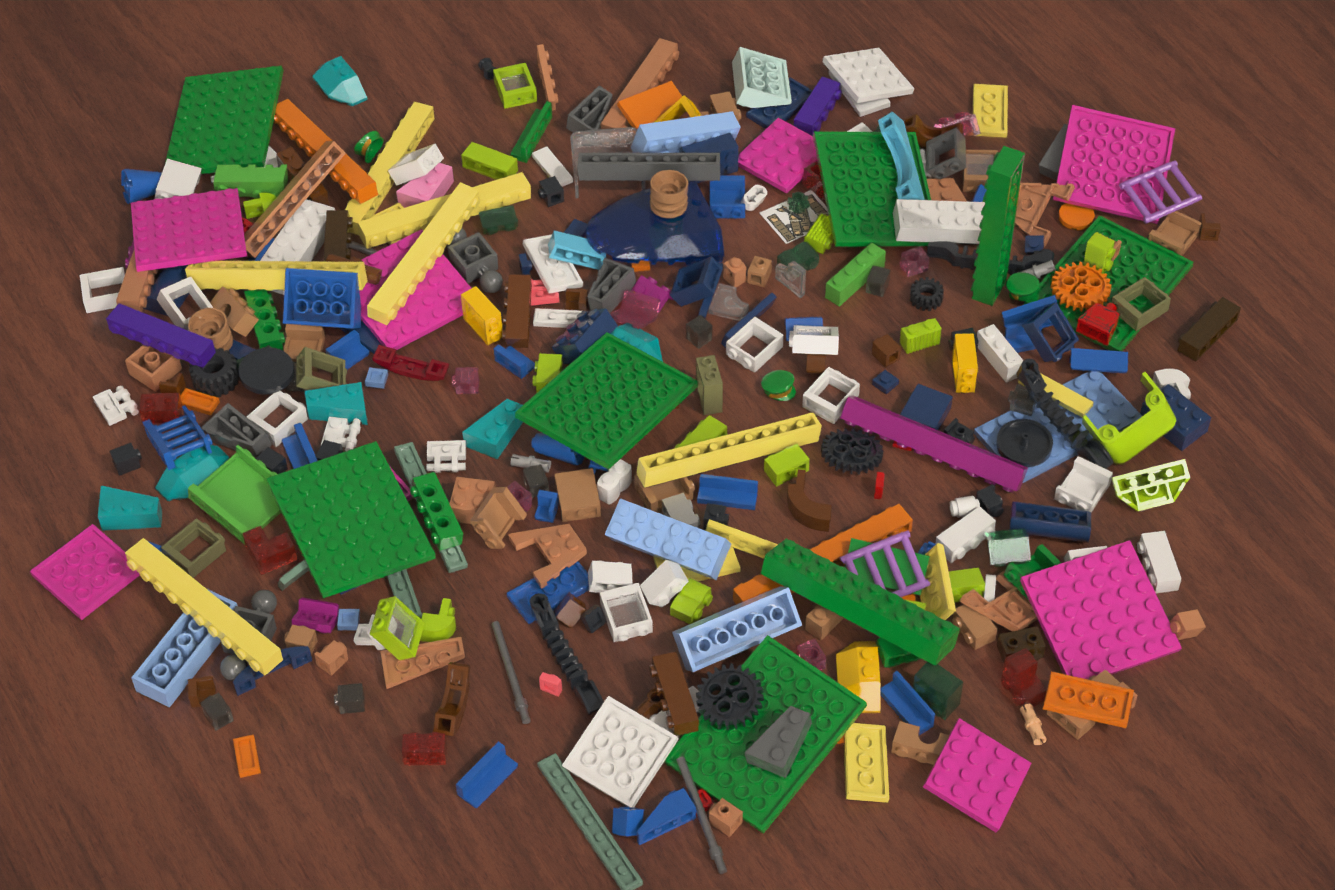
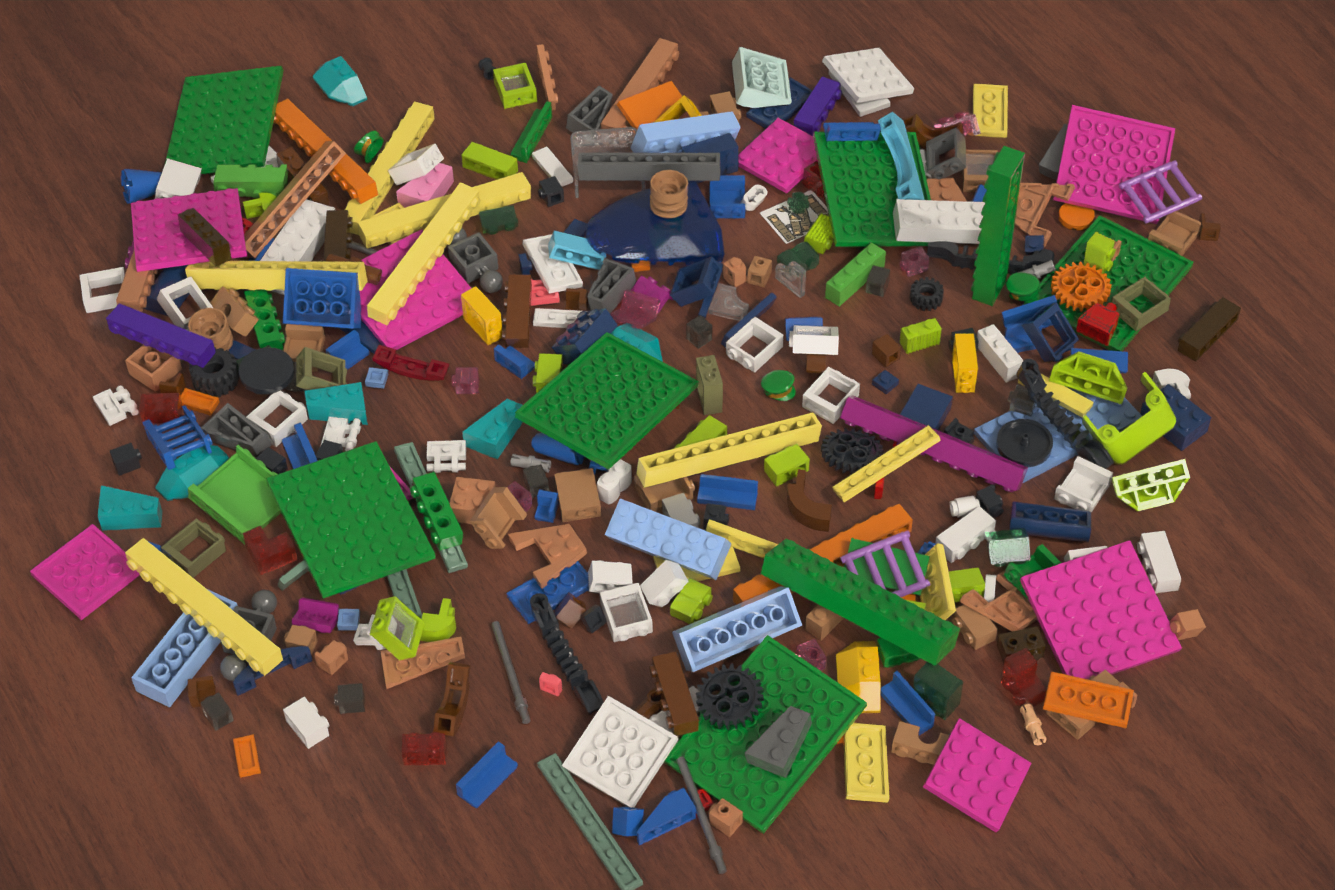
(204, 237): none -> dark brown brick
(306, 722): none -> white brick
(852, 131): none -> blue panel
(886, 463): none -> light yellow tile
(1090, 376): none -> lime wedge

